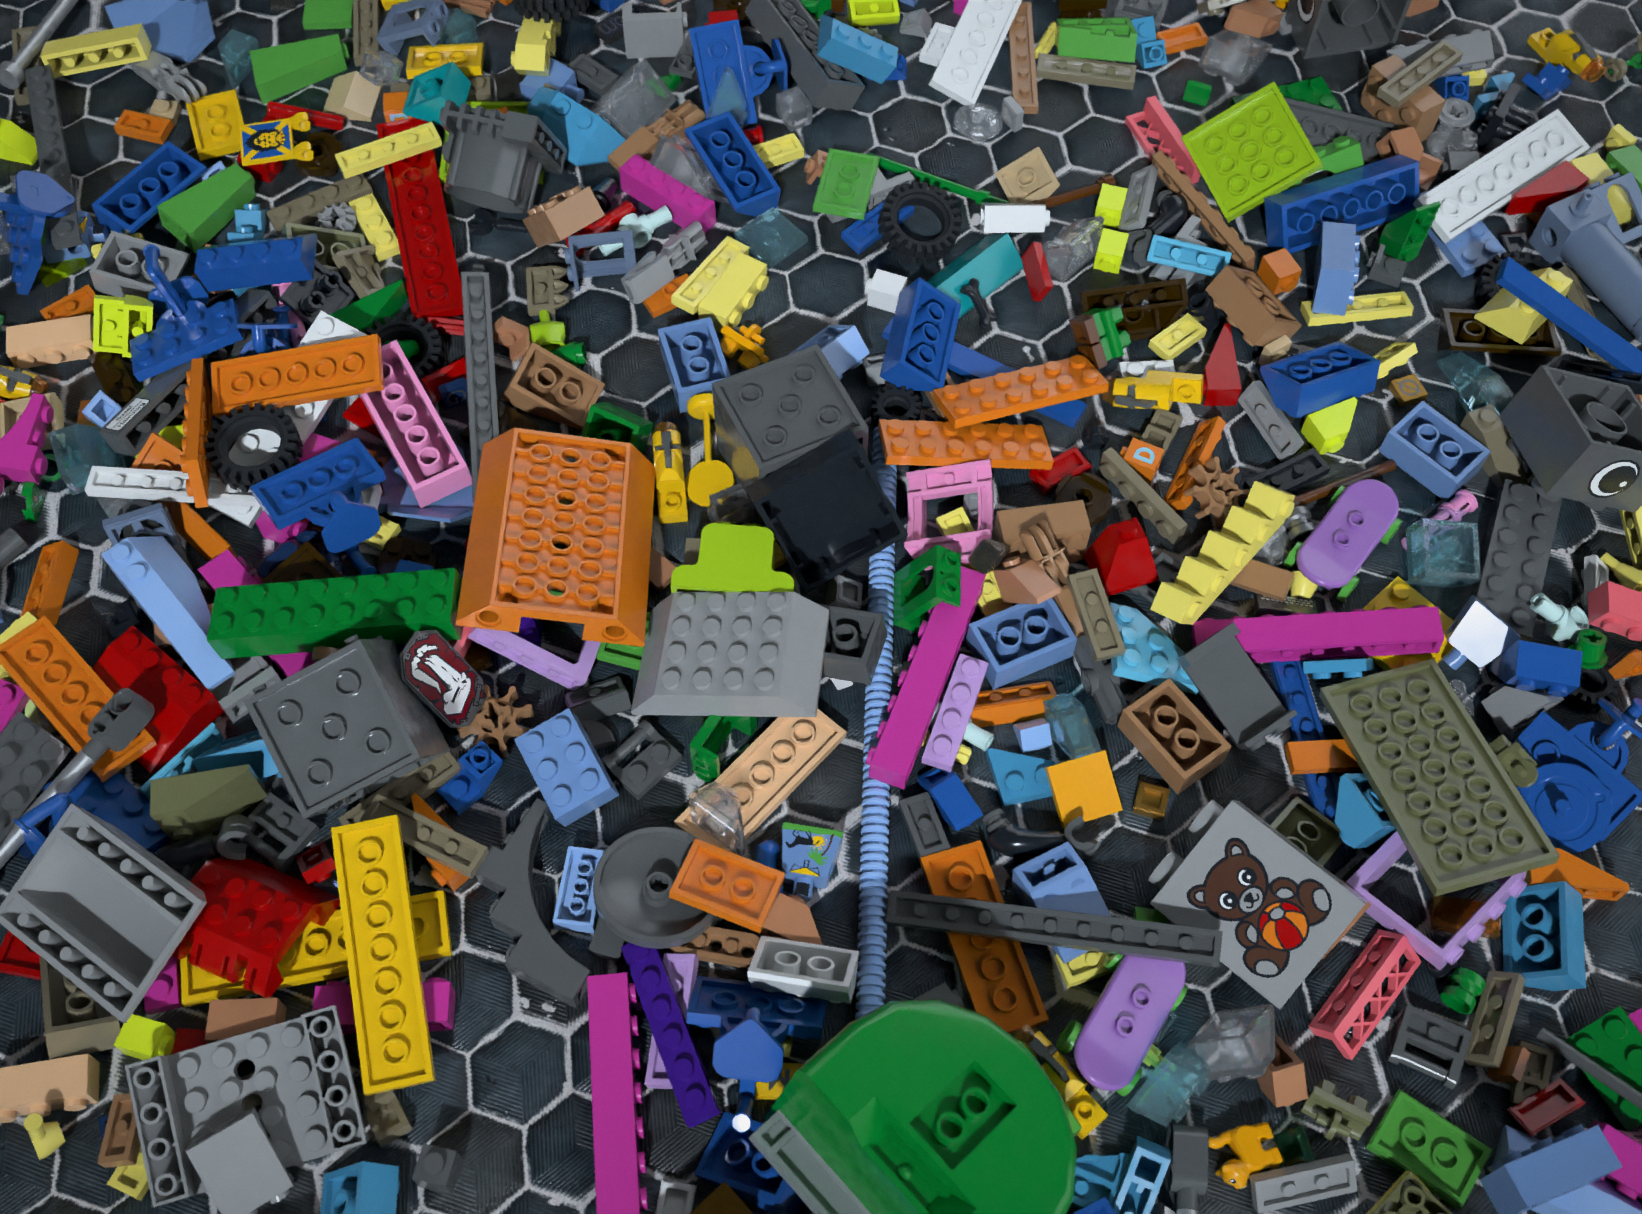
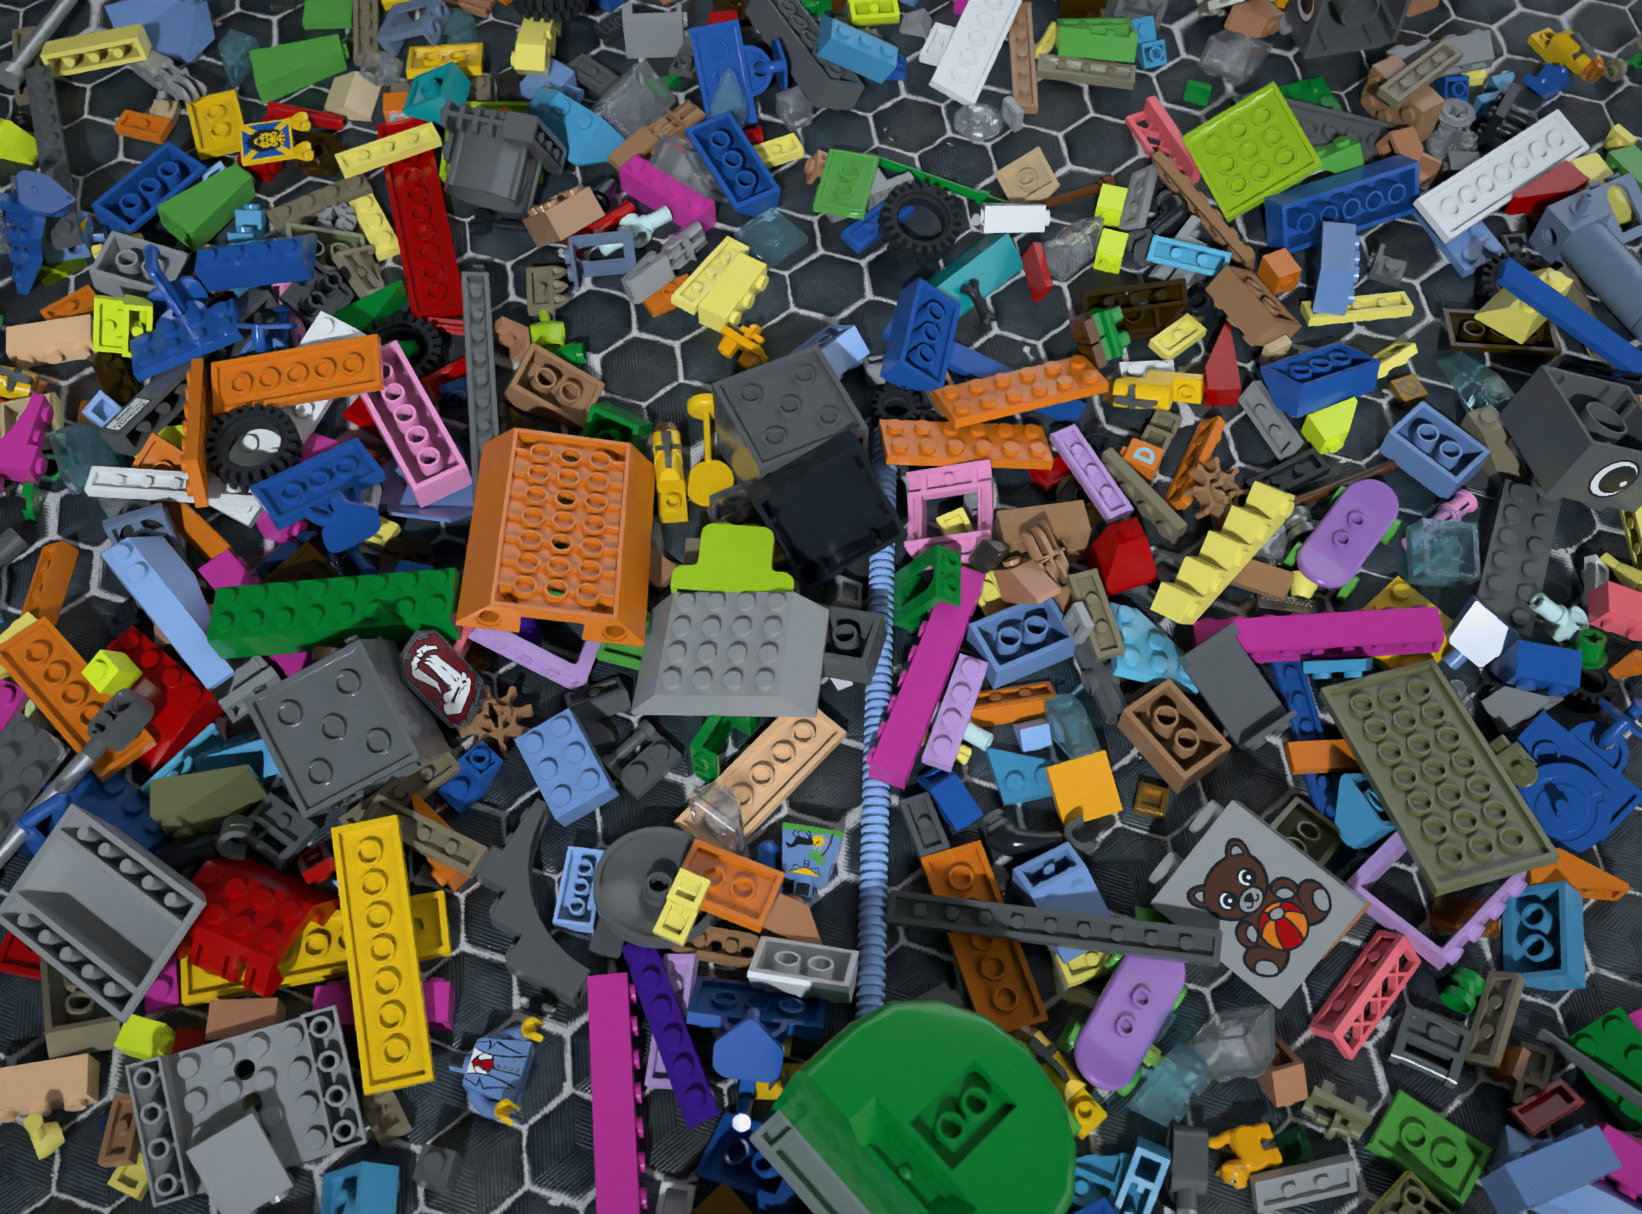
(111, 672): none -> neon yellow brick
(498, 1069): none -> medium blue torso
(682, 907): none -> light yellow slope
(692, 358): medium blue brick -> none
(884, 290): white brick -> none
(1078, 623): none -> light grey tile
(1091, 474): none -> lavender tile
(1183, 38): orange tile -> none
(1407, 233): green slope -> none

